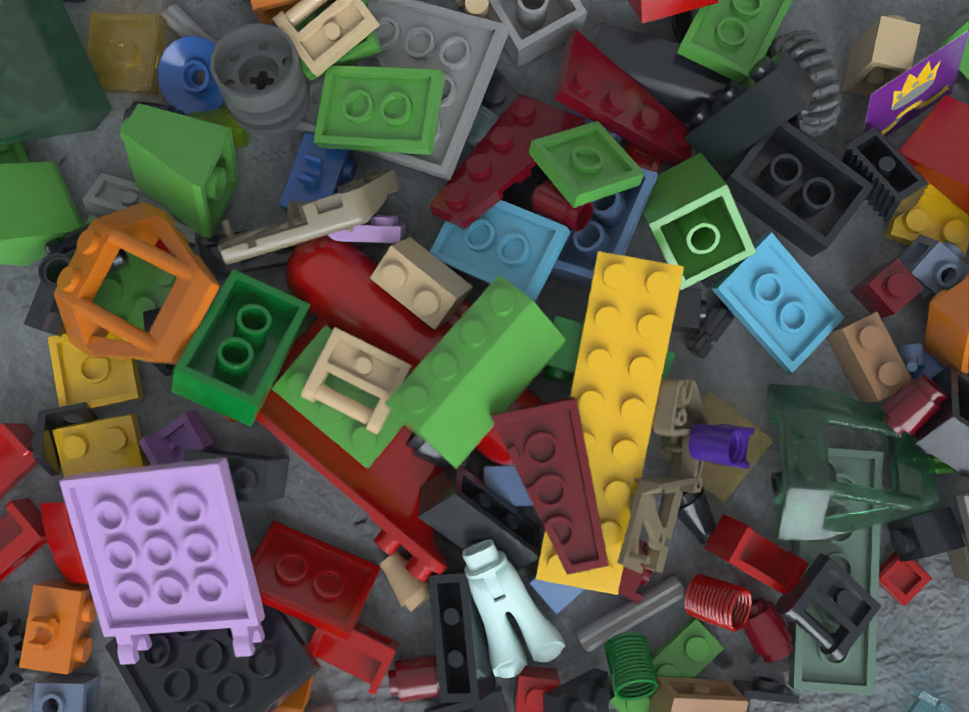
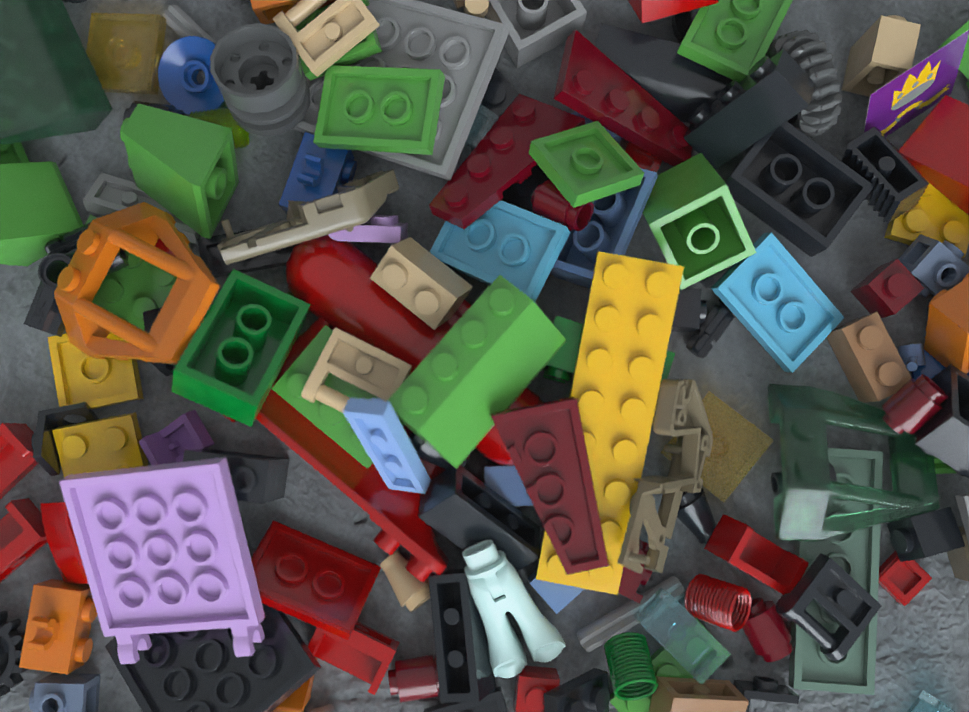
(387, 444): none -> light blue plate
(681, 635): none -> clear light blue panel
(720, 444): dark purple piece -> none

